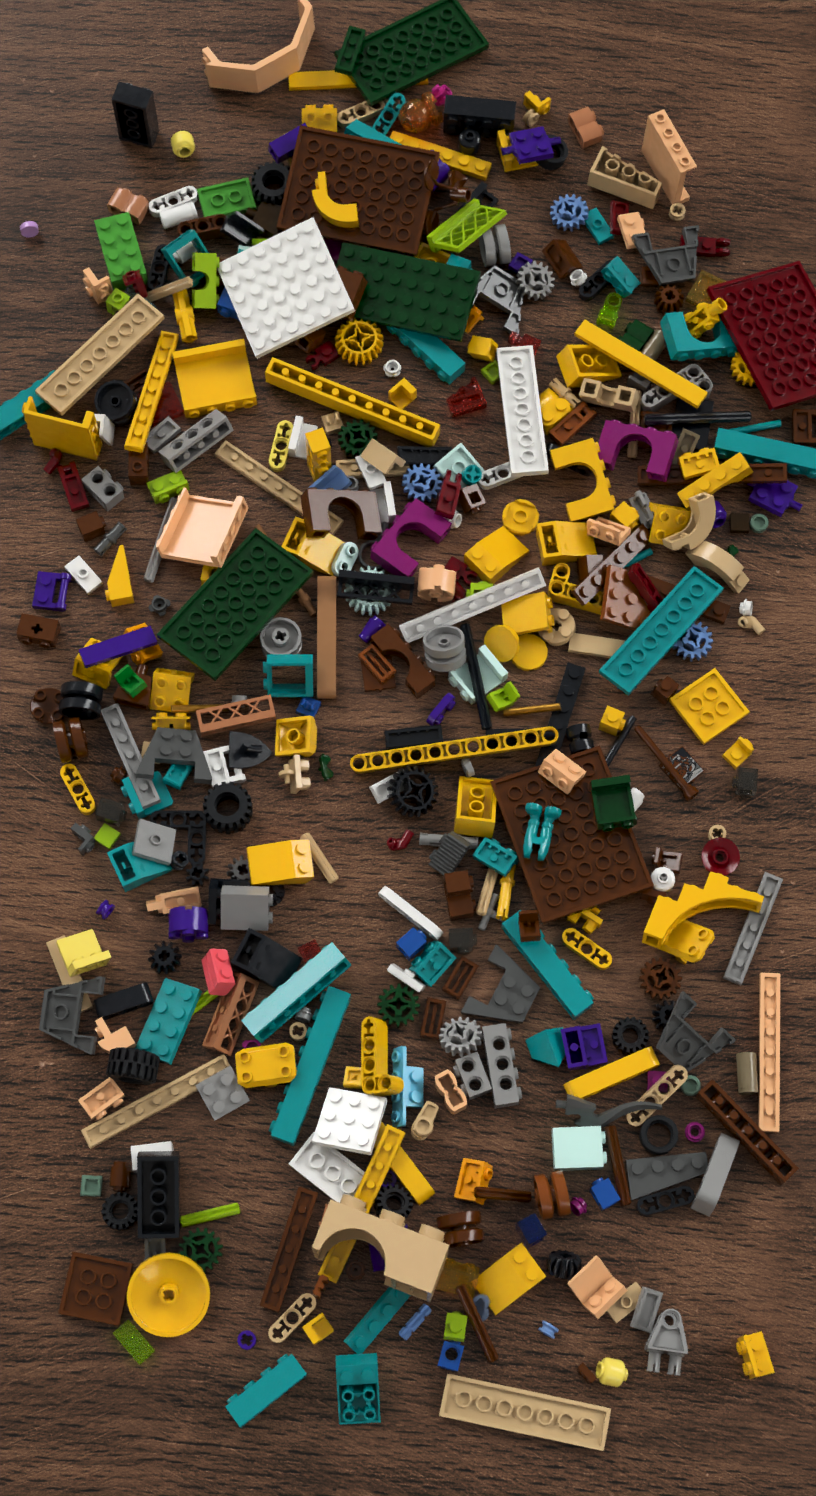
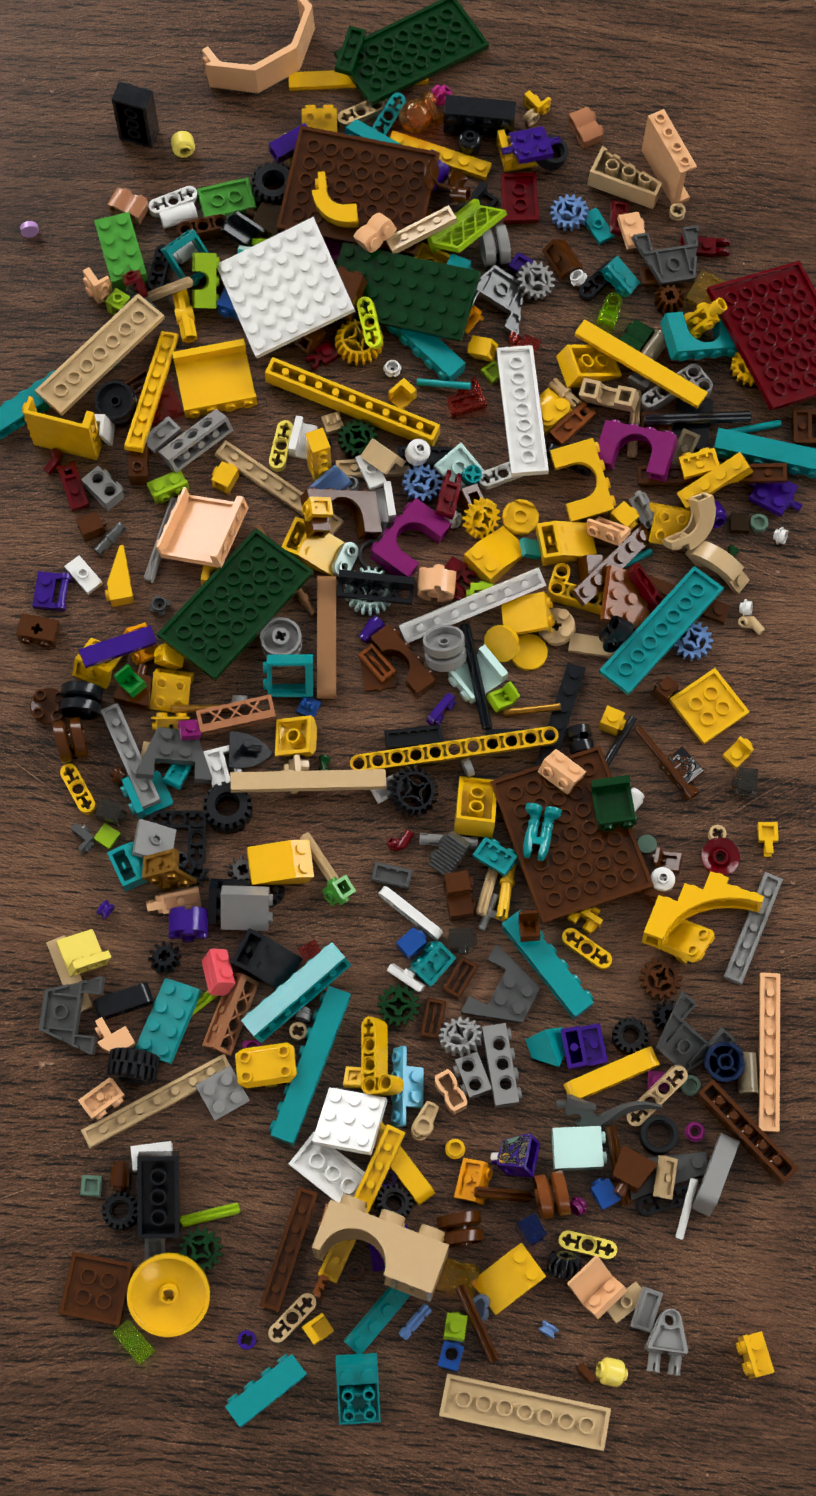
(163, 871): none -> pearl gold bracket
(167, 657): none -> yellow brick
(189, 730): none -> magenta plate
(225, 477): none -> yellow brick
(308, 780): none -> tan tile
(317, 507): none -> yellow bracket
(338, 890): none -> bright green brick
(371, 309): none -> neon yellow beam
(374, 232): none -> light nougat brick
(391, 875): none -> dark grey plate
(417, 452): none -> white head
(421, 229): none -> tan plate
(443, 383): none -> teal bar
(455, 1149): none -> yellow plate
(481, 518): none -> yellow gear
(517, 1155): none -> torso
(519, 198): none -> dark red plate
(529, 548): none -> teal tile
(573, 1236): none -> light yellow beam
(615, 631): none -> black piece
(631, 1171): none -> reddish brown torso
(647, 844): none -> sand green tile
(665, 1177): none -> tan plate
(686, 1208): none -> white bar
(724, 1061): none -> dark blue cylinder
(768, 835): none -> yellow plate
(780, 535): none -> white plate

